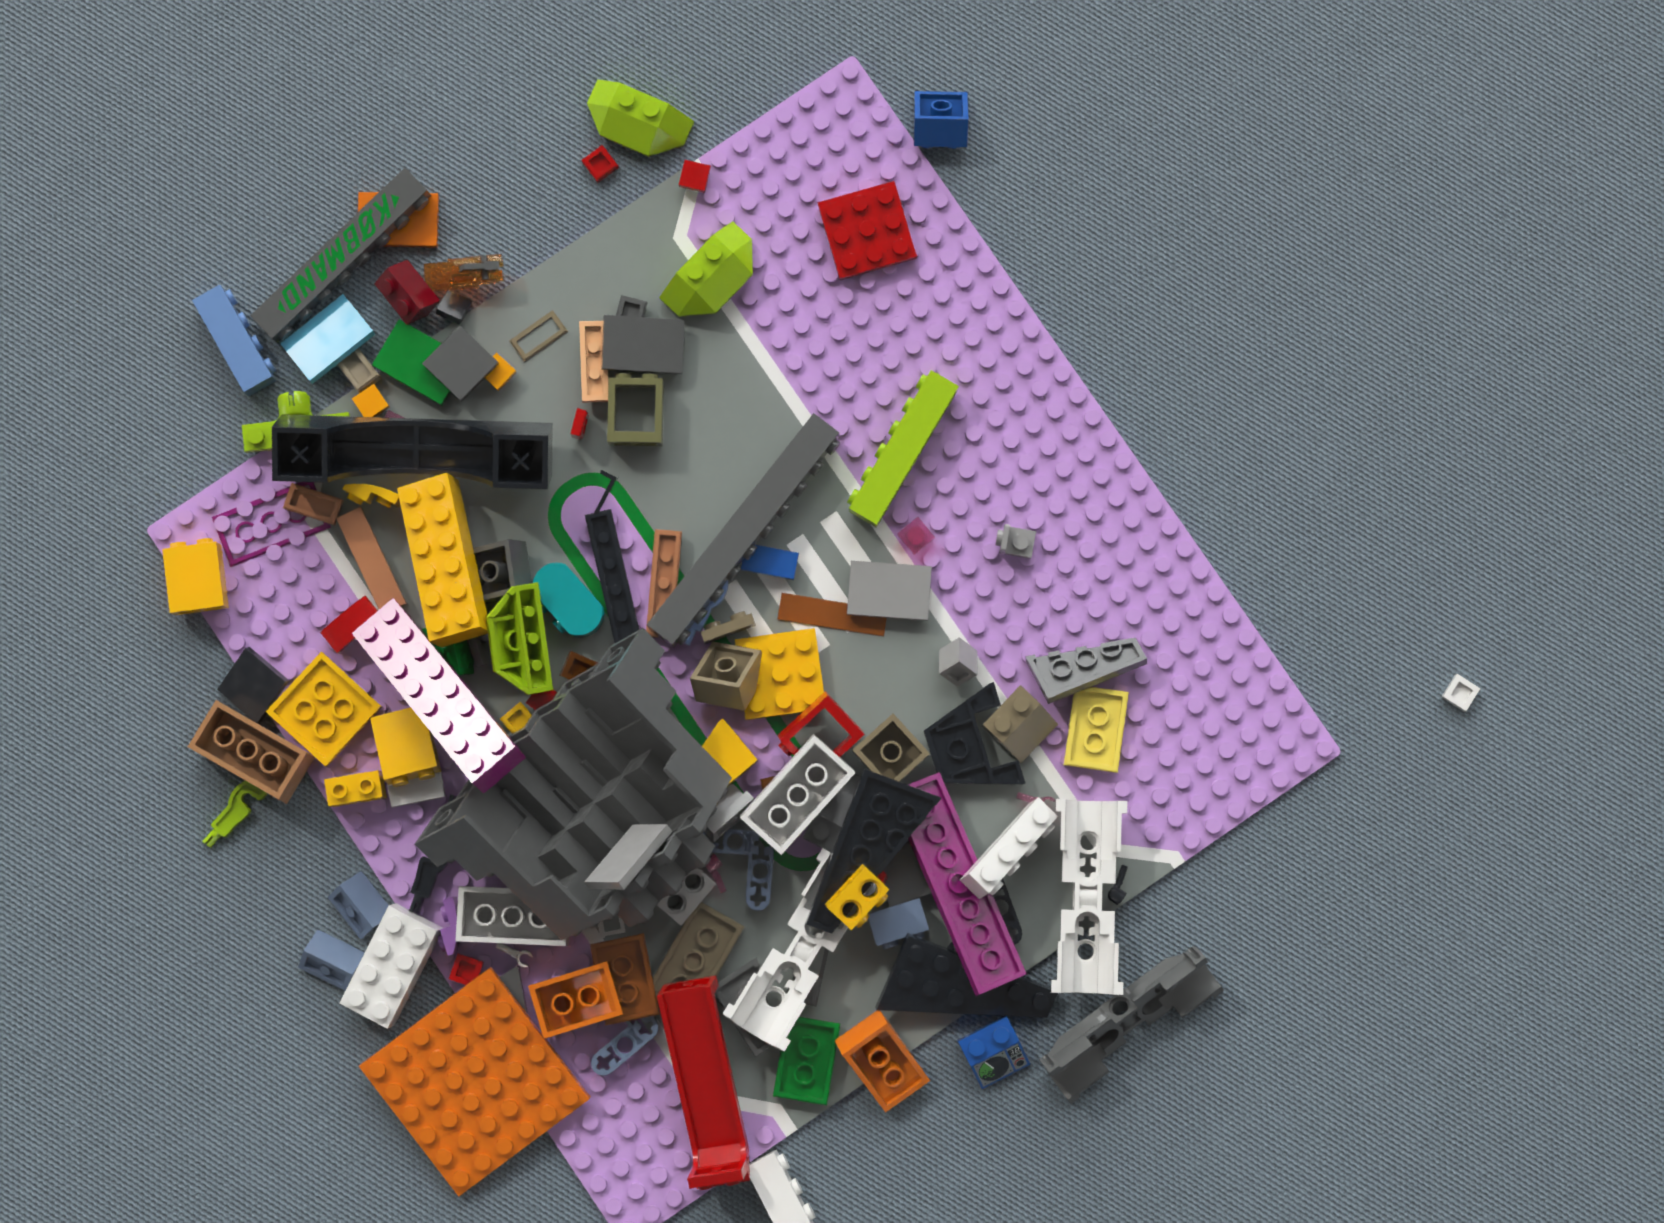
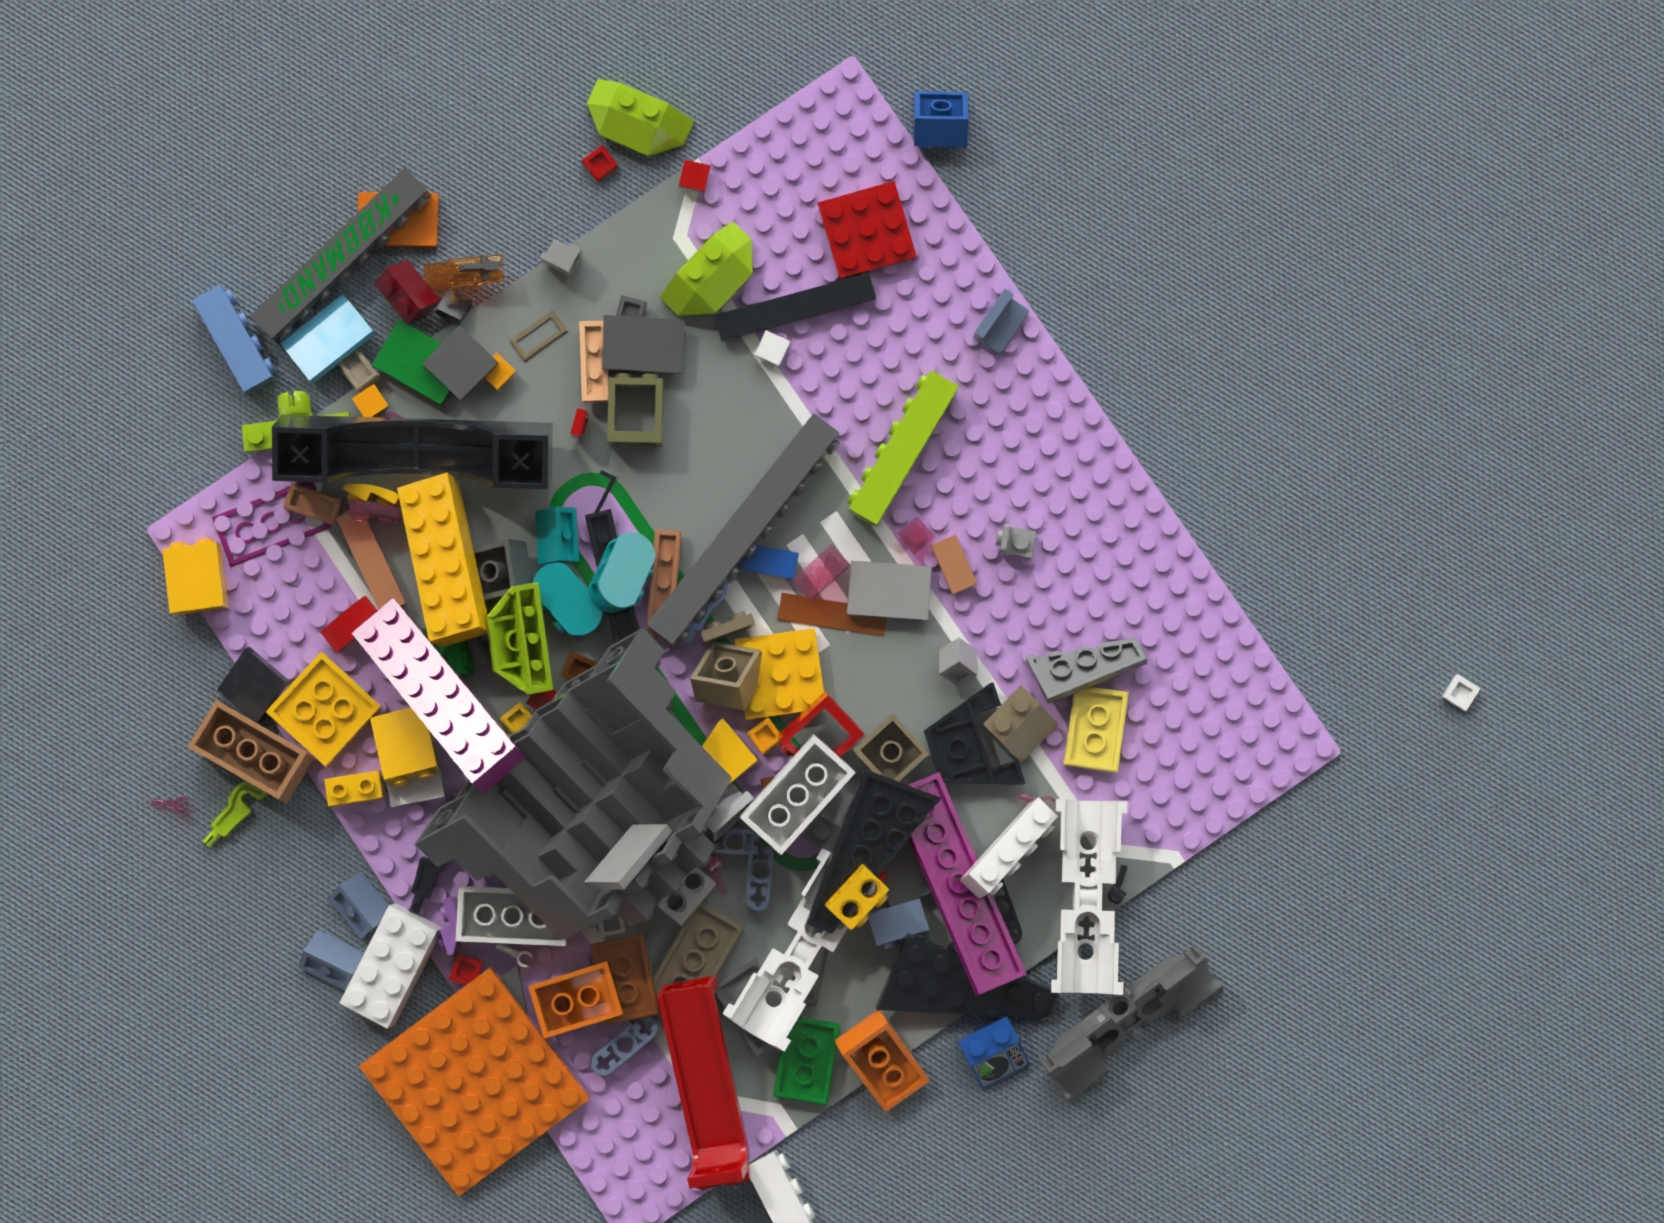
(169, 803): none -> clear pink hand
(363, 510): none -> clear pink plate
(557, 535): none -> teal panel
(562, 257): none -> light grey panel
(622, 572): none -> teal brick
(764, 736): none -> light orange tile
(772, 348): none -> white tile
(795, 307): none -> black tile
(821, 572): none -> clear pink plate
(954, 564): none -> nougat tile
(1001, 322): none -> sand blue panel

